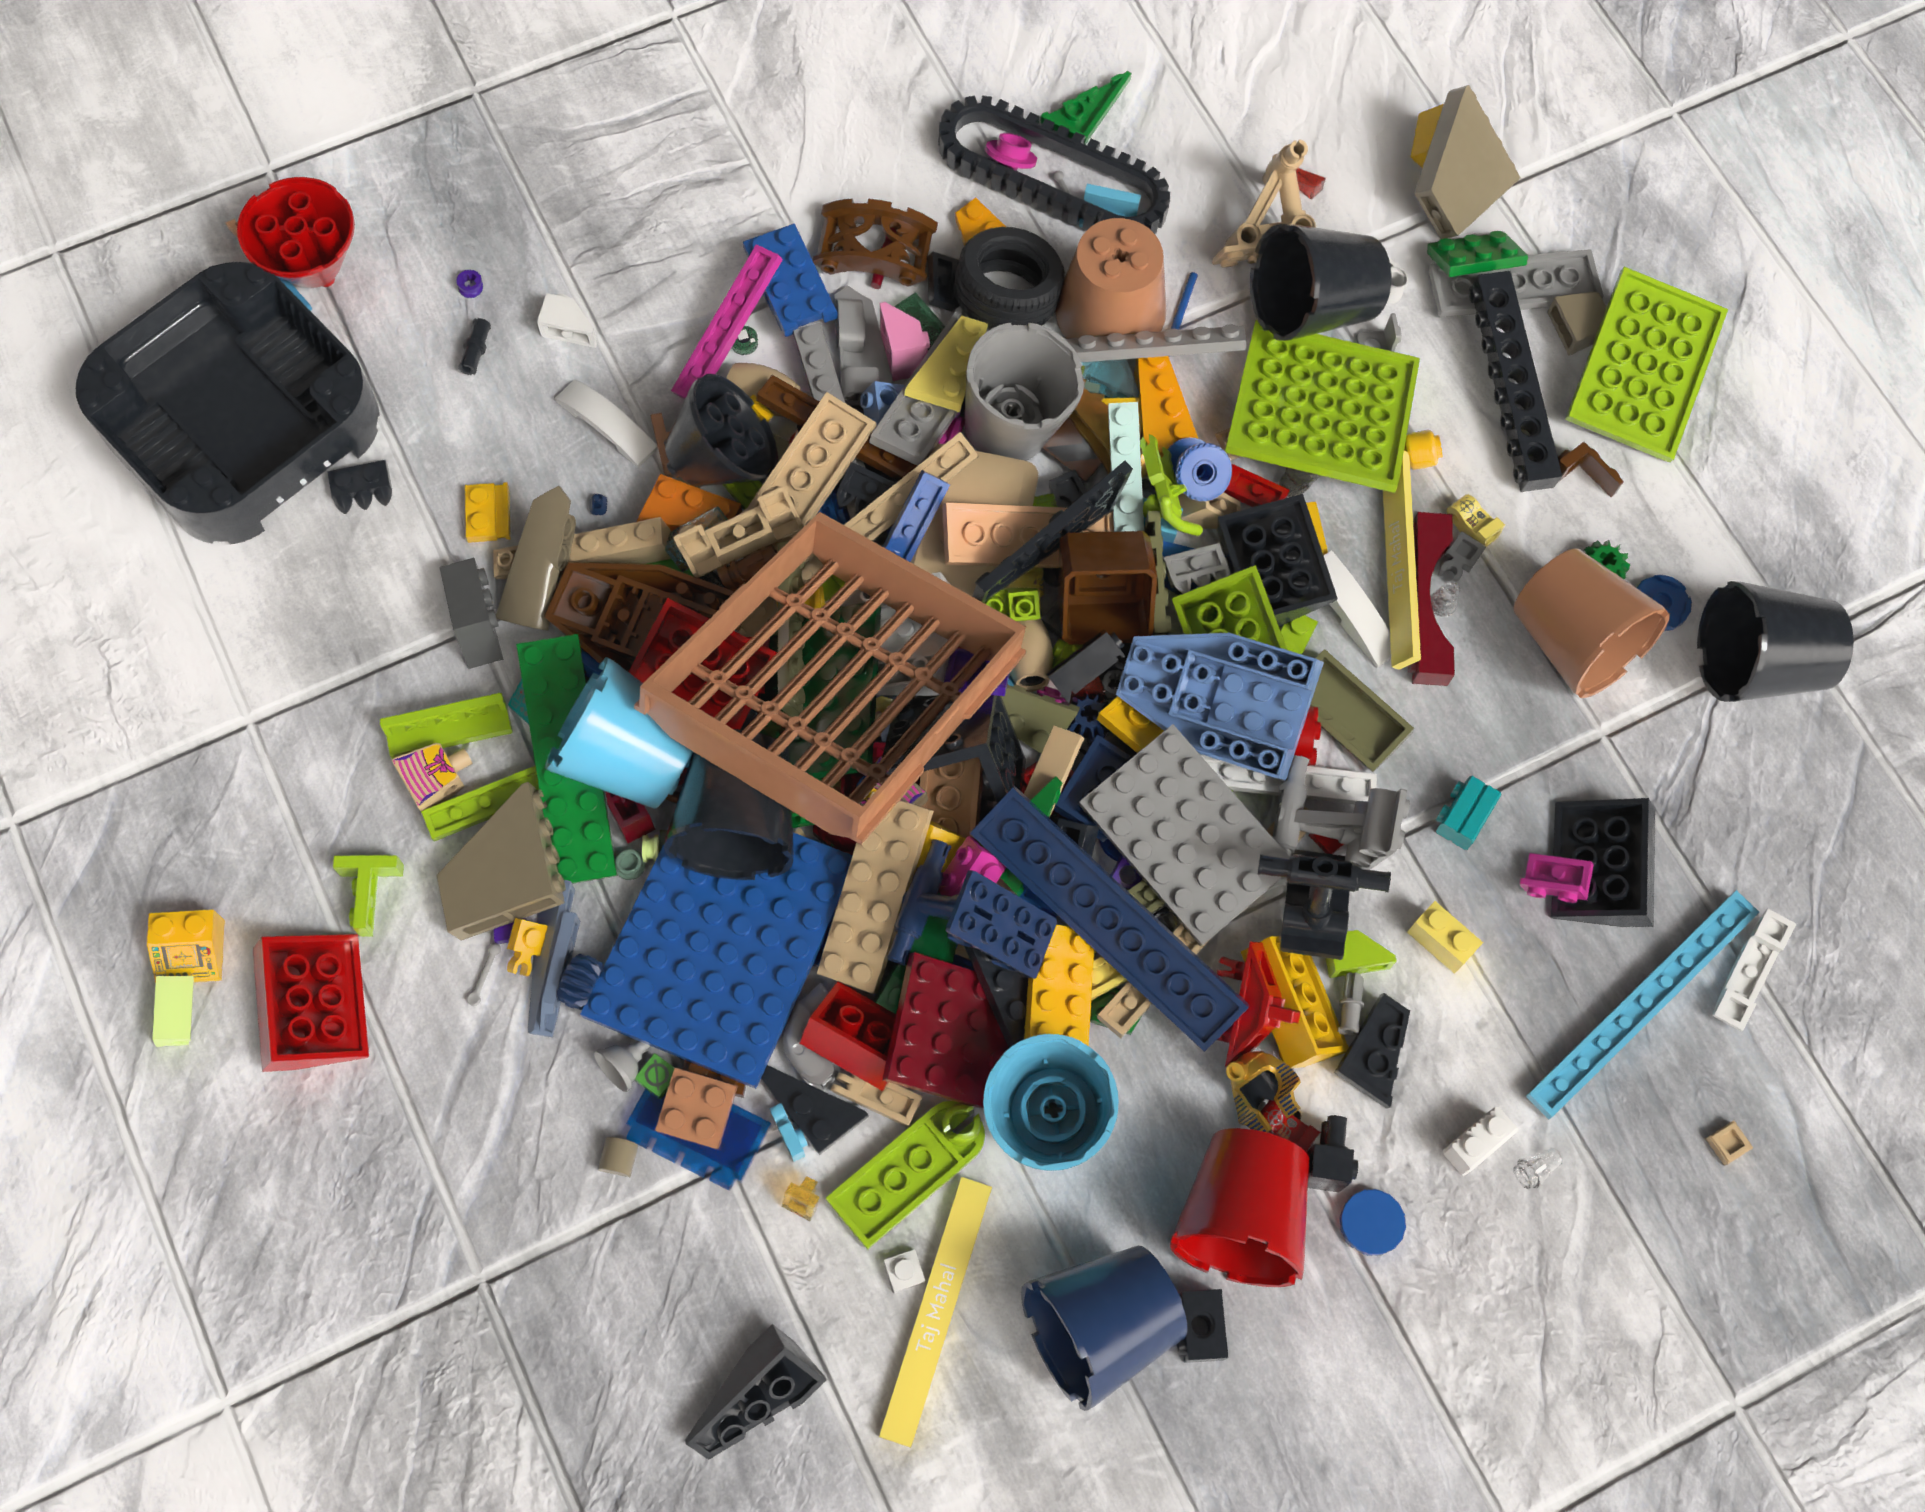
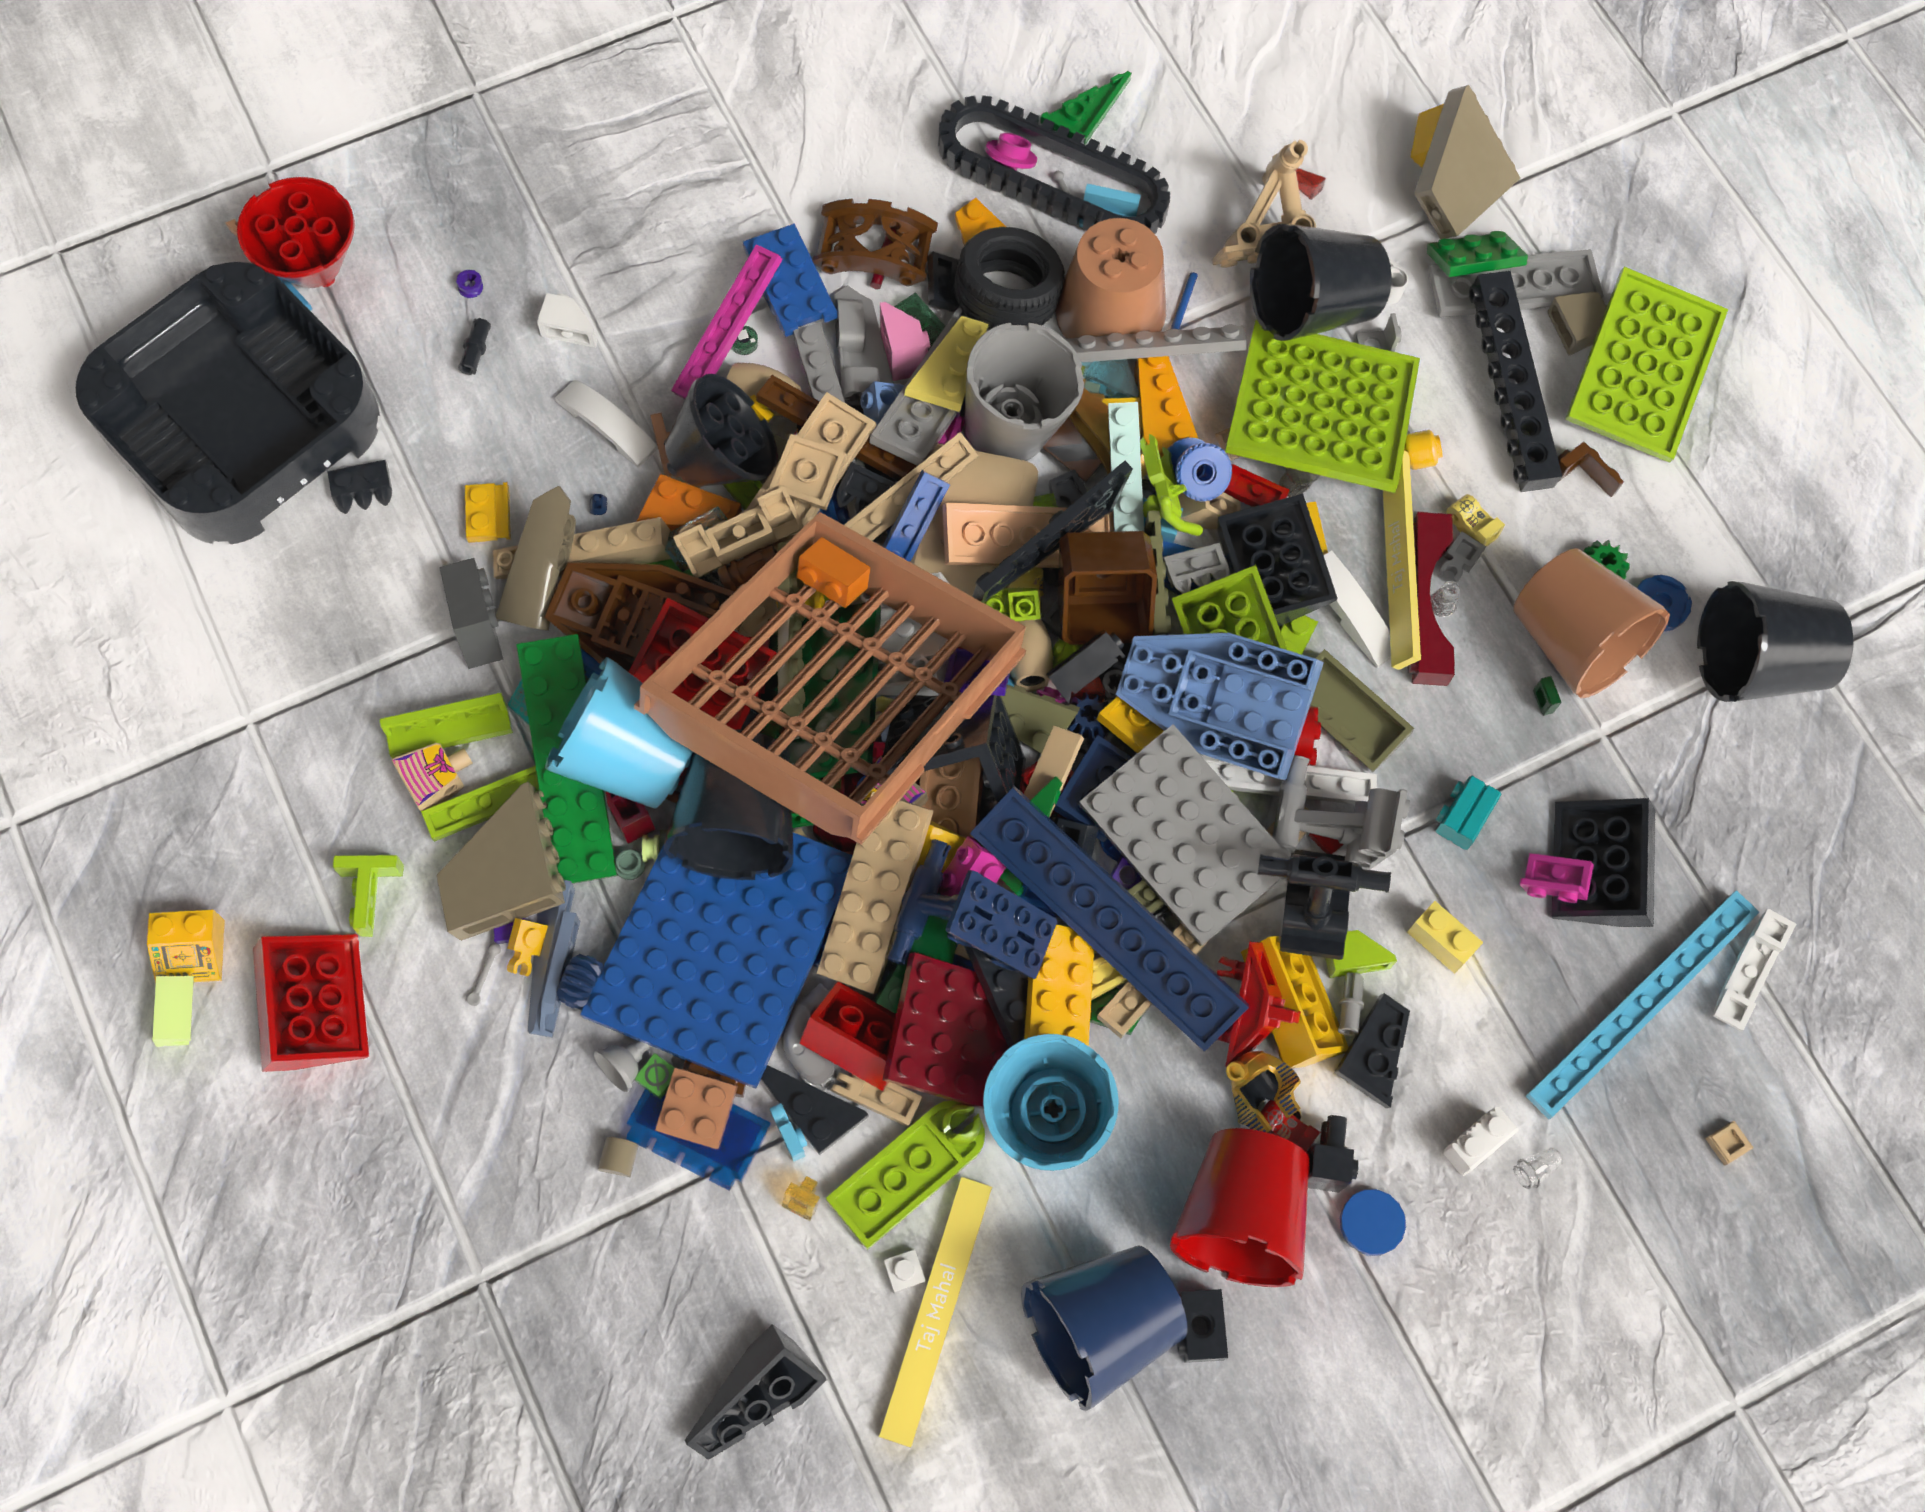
(809, 471): none -> tan plate
(833, 572): none -> orange brick
(1547, 695): none -> dark green tile

